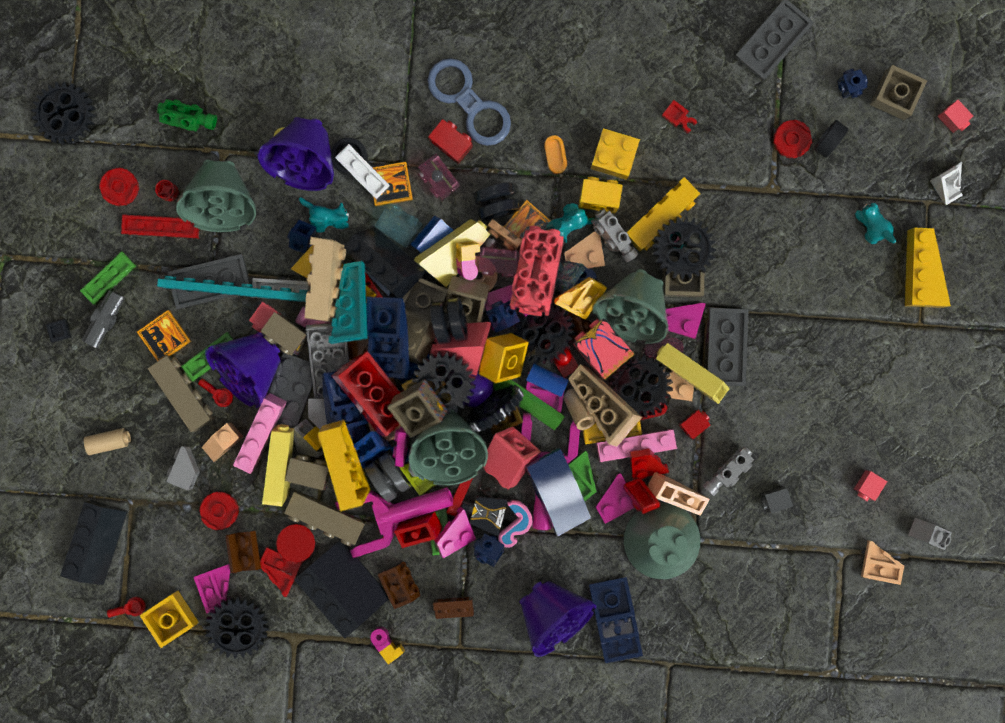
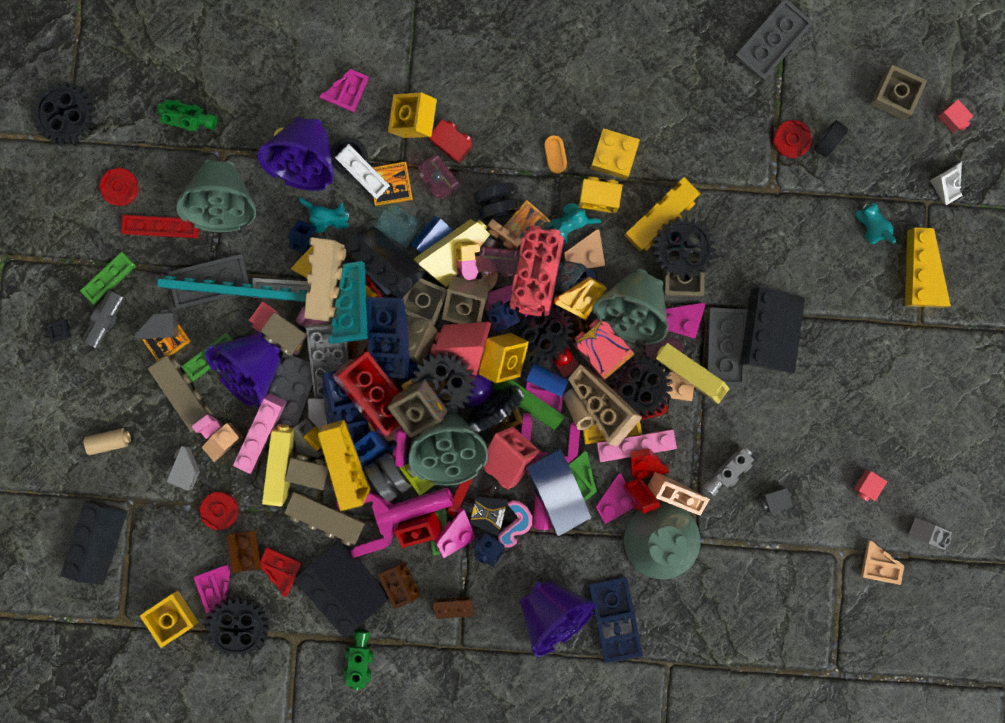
(134, 607): red plate -> none
(159, 326): none -> dark grey slope
(163, 190): red wheel -> none
(207, 426): none -> bright pink slope
(222, 397): red plate -> none
(295, 543): red tile -> none
(347, 91): none -> dark pink wing
(358, 667): none -> green brick
(385, 646): leg -> none
(412, 115): none -> yellow brick
(449, 320): black wheel -> none
(469, 101): sand blue bar -> none
(612, 234): light grey brick -> none
(677, 114): red plate -> none
(695, 423): red brick -> none
(772, 330): none -> black slope
(846, 84): dark blue brick -> none

